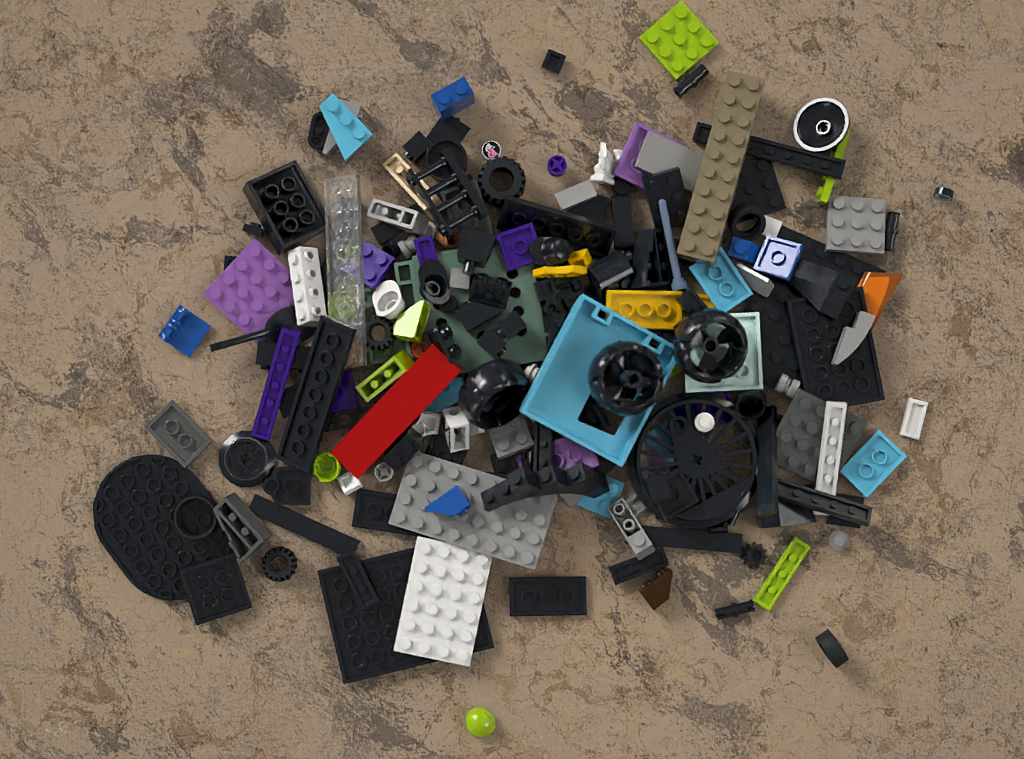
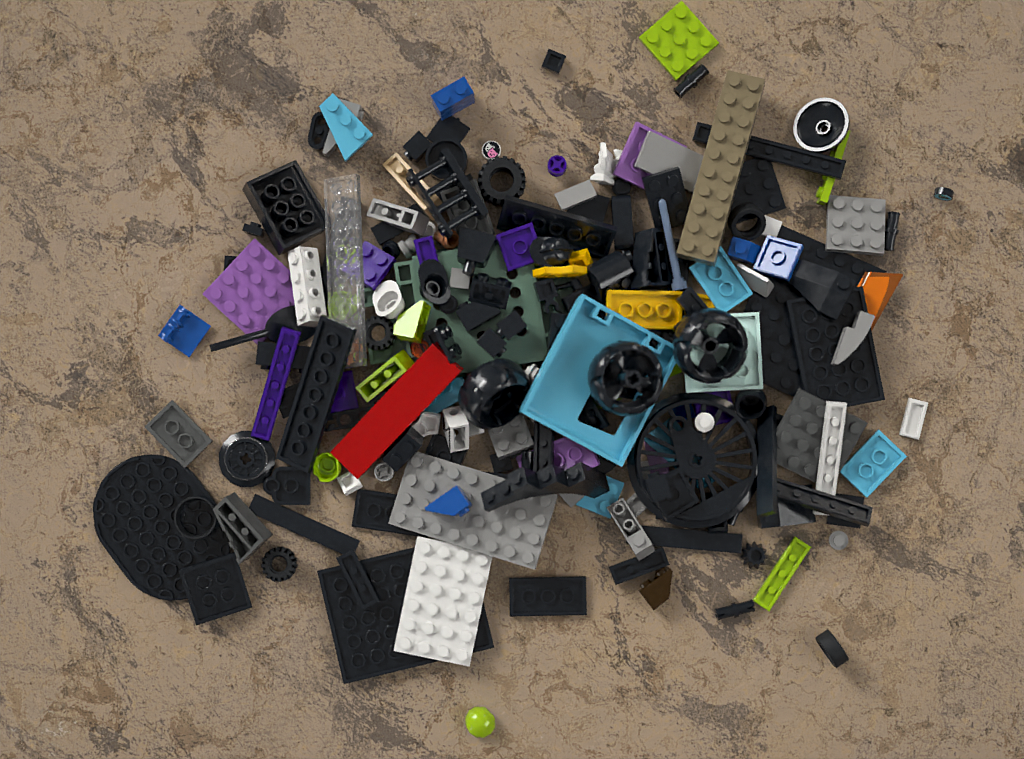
(787, 385): light grey wheel -> none

